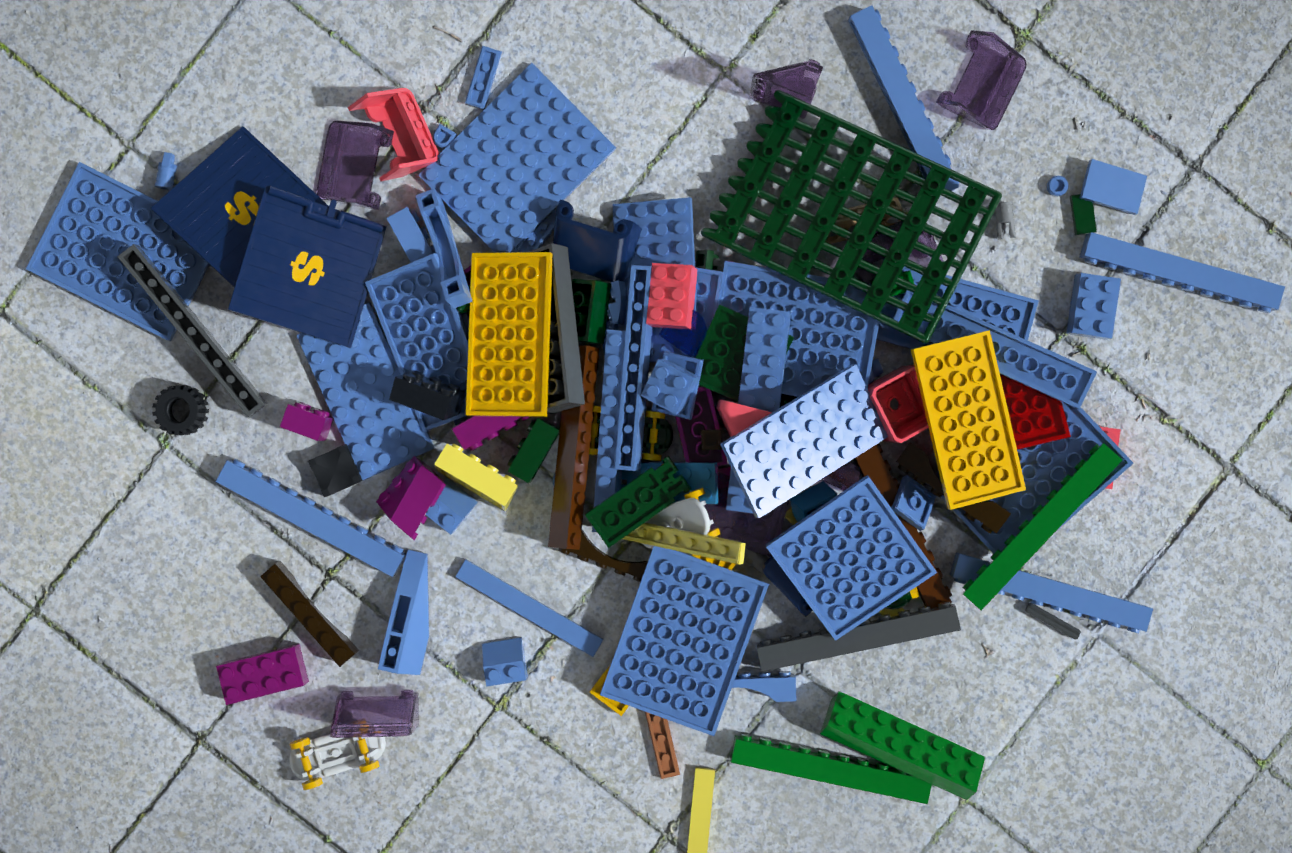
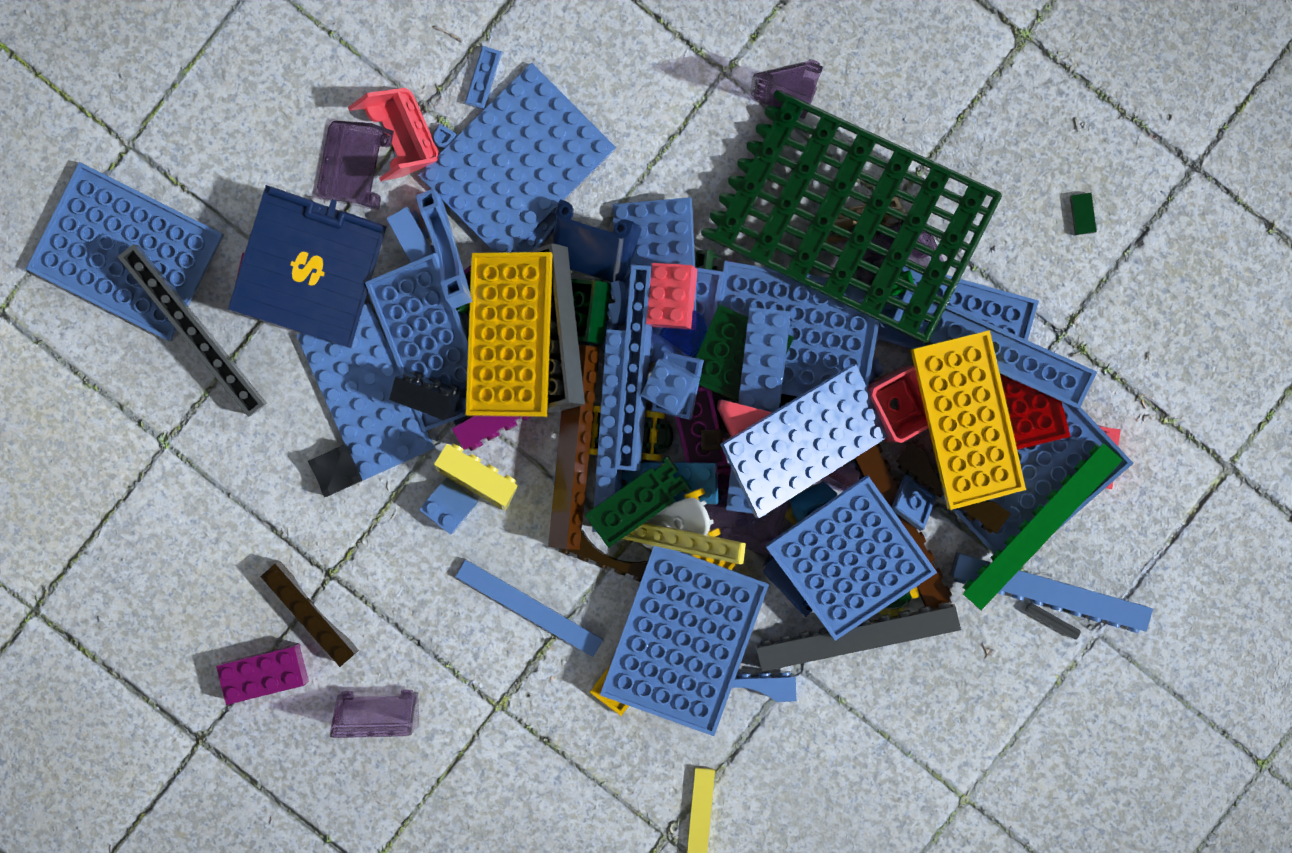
(164, 410): black tyre -> none
(166, 172): medium blue hinge -> none
(221, 197): dark blue door -> none
(307, 422): magenta brick -> none
(311, 517): medium blue brick -> none
(328, 756): white piece -> none
(409, 619): medium blue wedge -> none
(411, 496): magenta wedge -> none
(504, 662): medium blue slope -> none
(533, 450): dark green brick -> none
(663, 746): nougat tile -> none
(828, 768): green brick -> none
(898, 90): medium blue brick -> none
(903, 745): green brick -> none
(986, 82): clear purple windscreen -> none
(1005, 214): light grey hinge -> none
(1057, 186): medium blue tile -> none
(1093, 306): medium blue brick -> none
(1113, 187): medium blue tile -> none
(1182, 272): medium blue brick -> none

